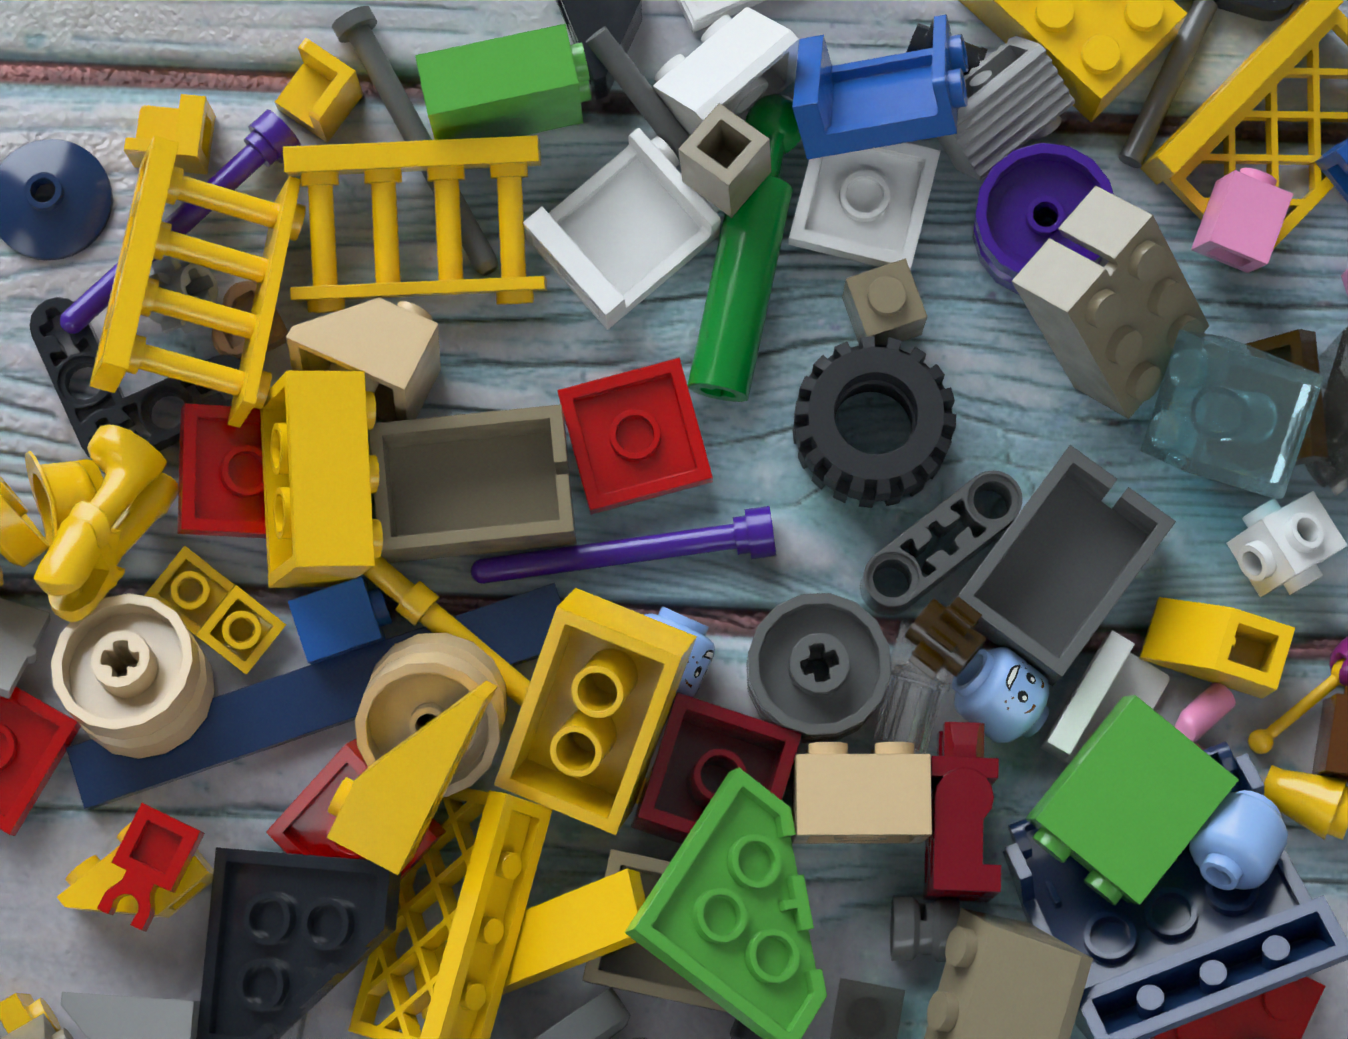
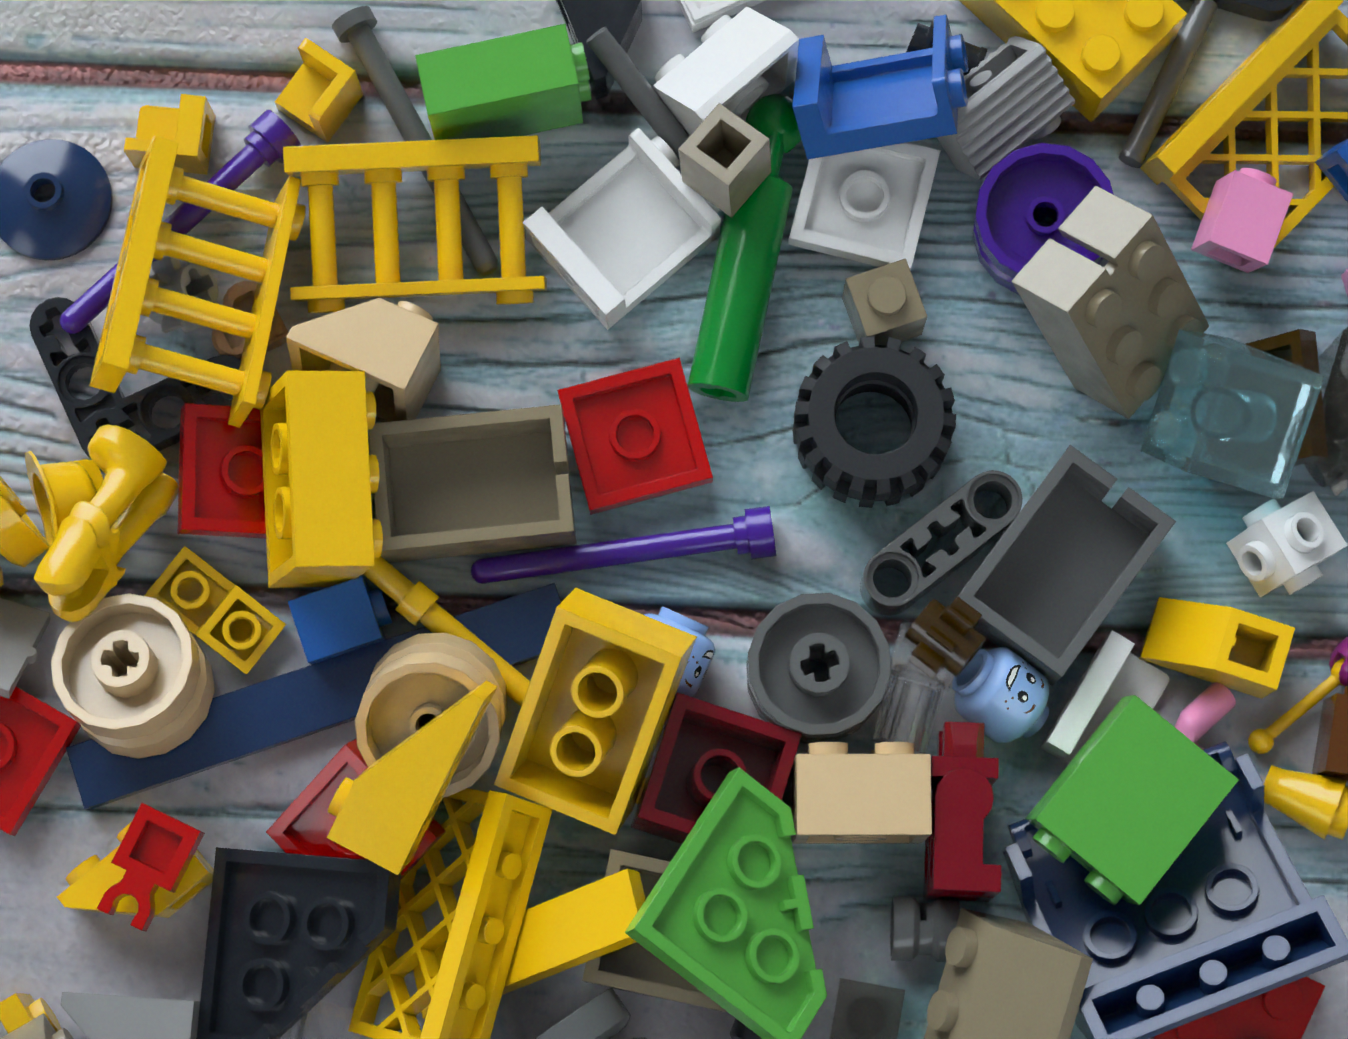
(1240, 841): light blue head -> none

